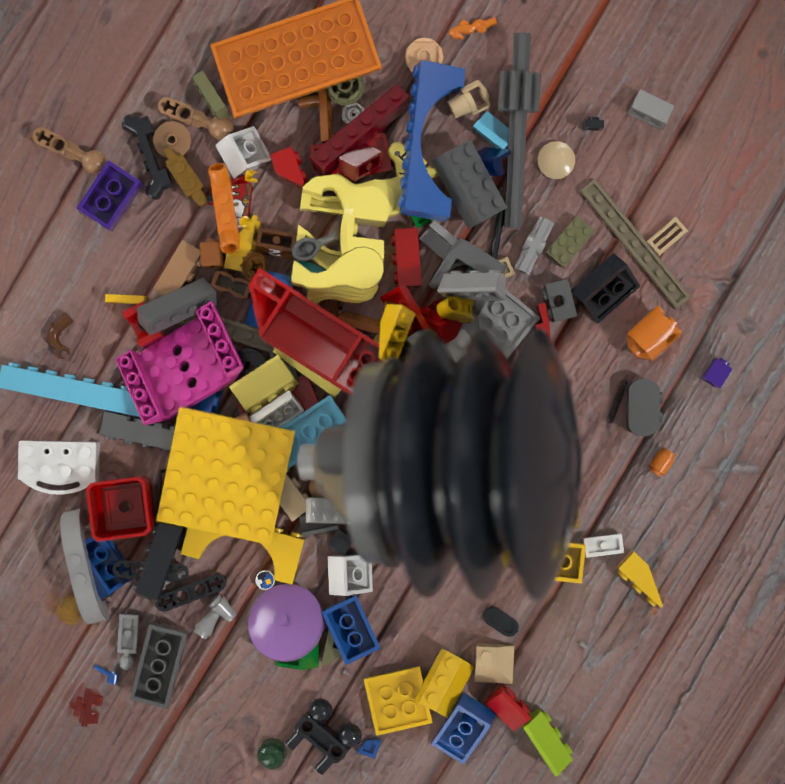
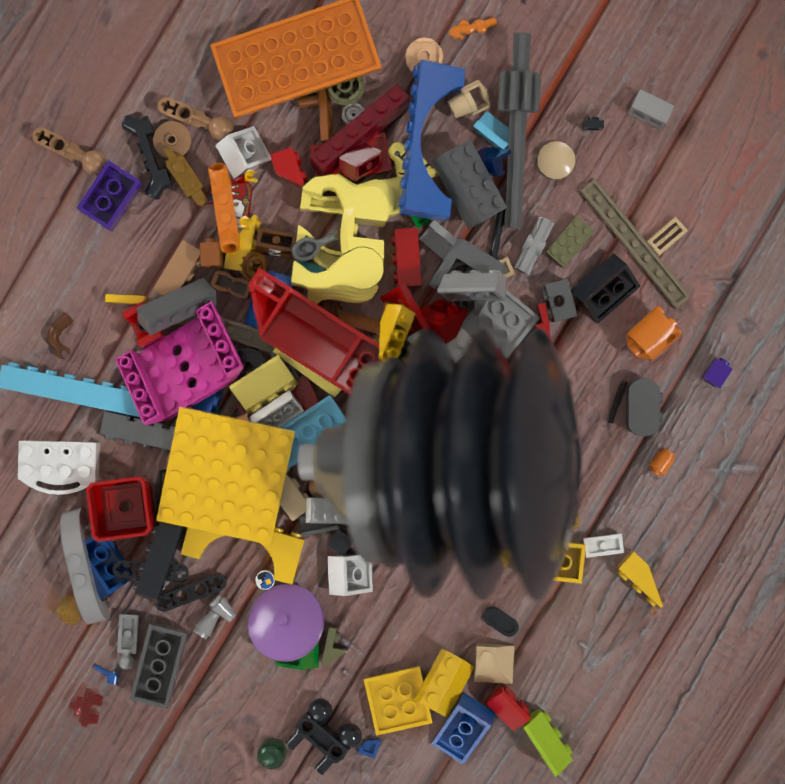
(210, 96): olive piece -> none
(350, 629): blue slope -> none
(456, 309): yellow piece -> none

